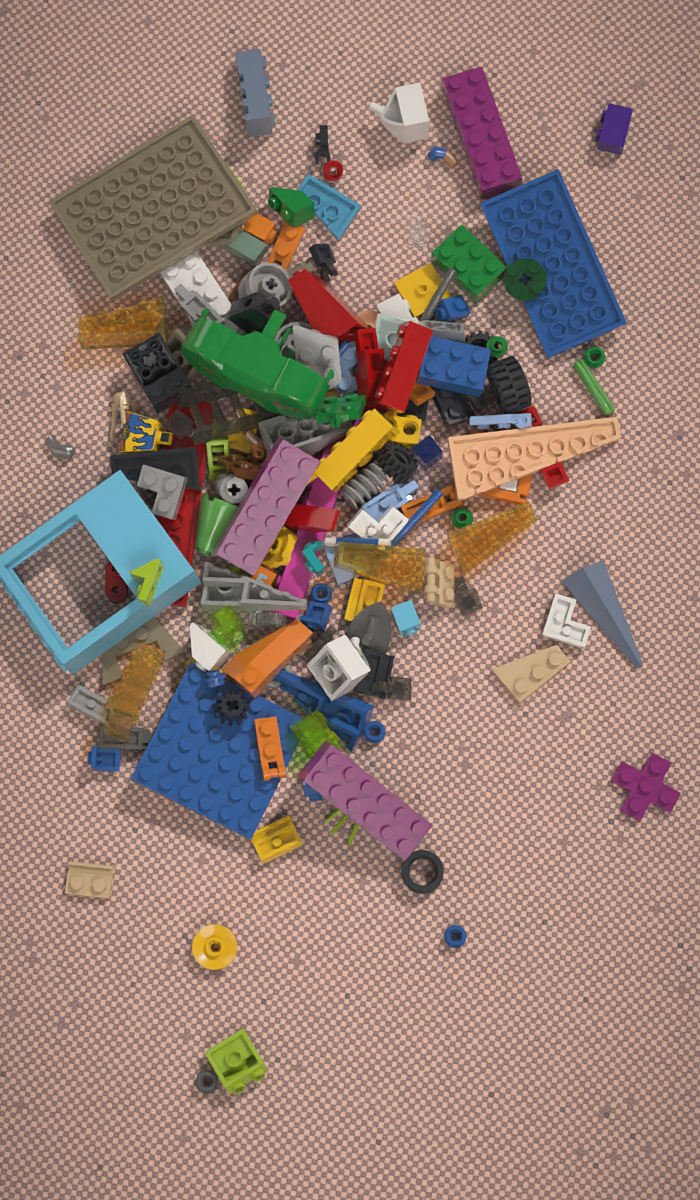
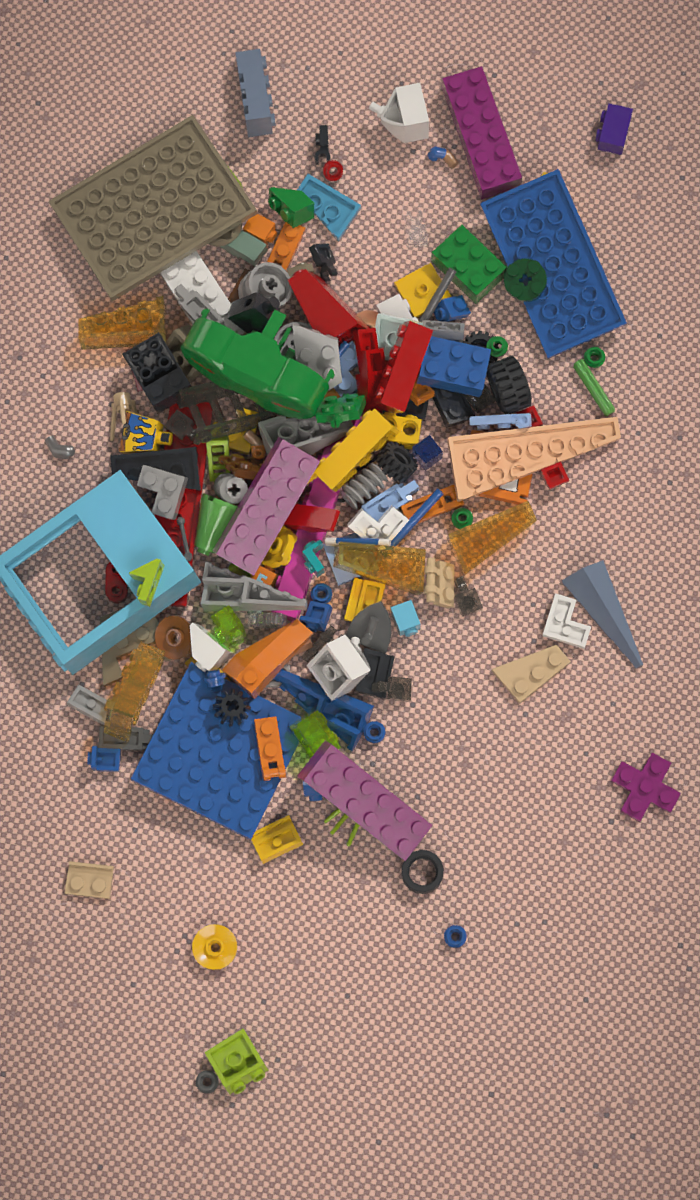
(167, 639): none -> dark orange dish
(188, 556): none -> dark grey hinge

